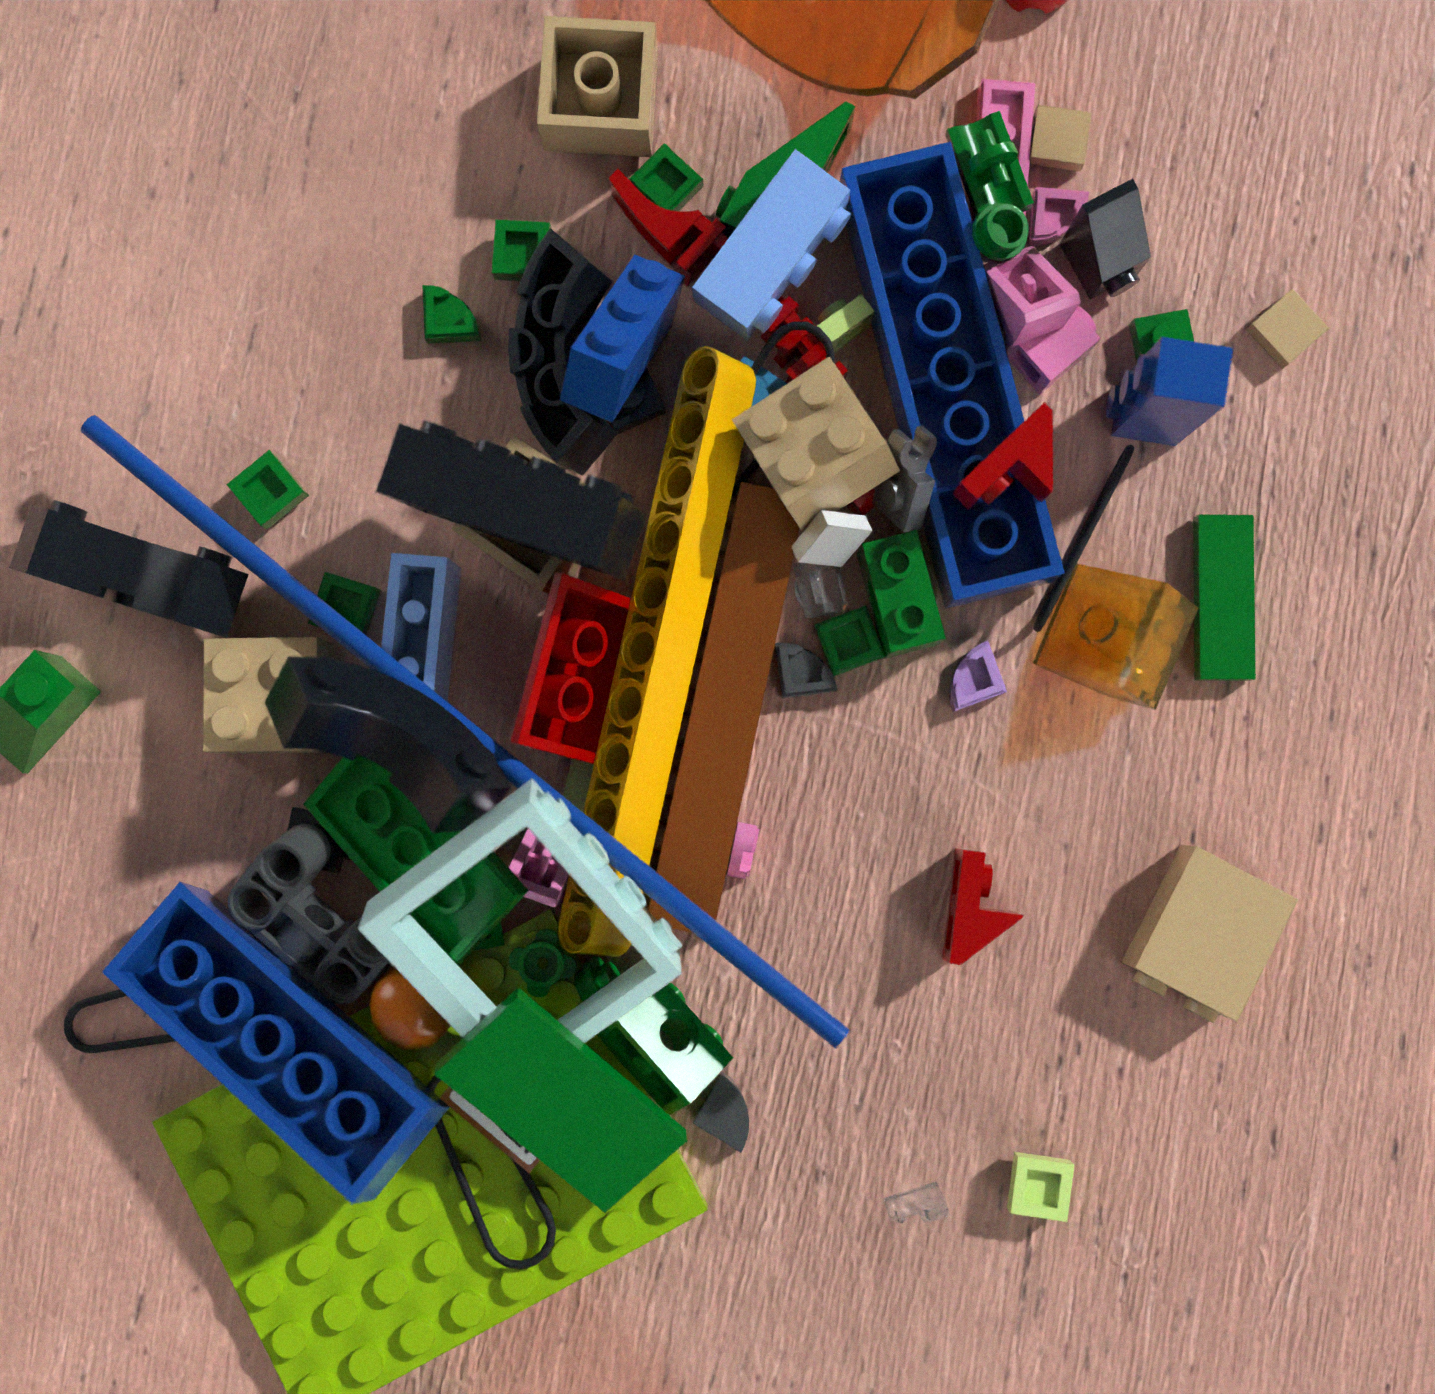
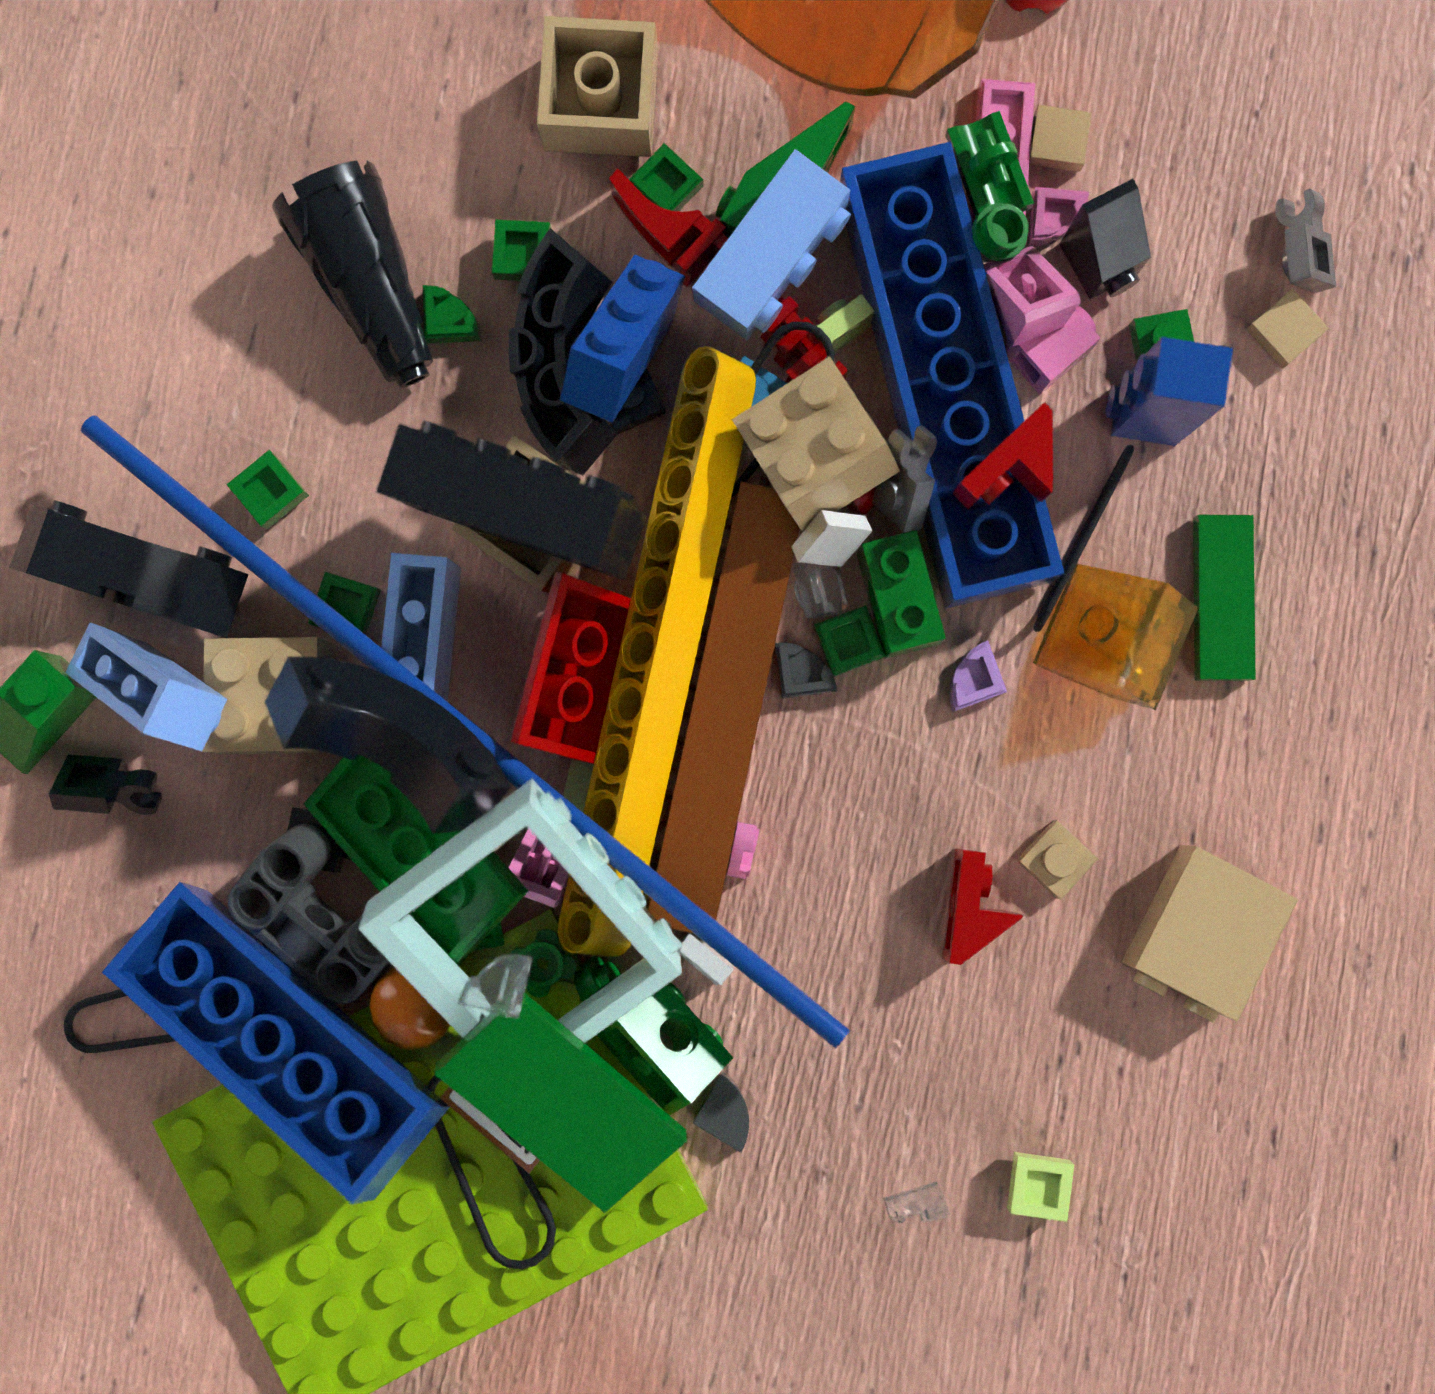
(98, 782): none -> black plate
(146, 687): none -> light blue brick
(356, 256): none -> black cone
(498, 986): none -> clear tile
(705, 959): none -> white tile
(1057, 859): none -> tan plate
(1308, 249): none -> flat silver plate

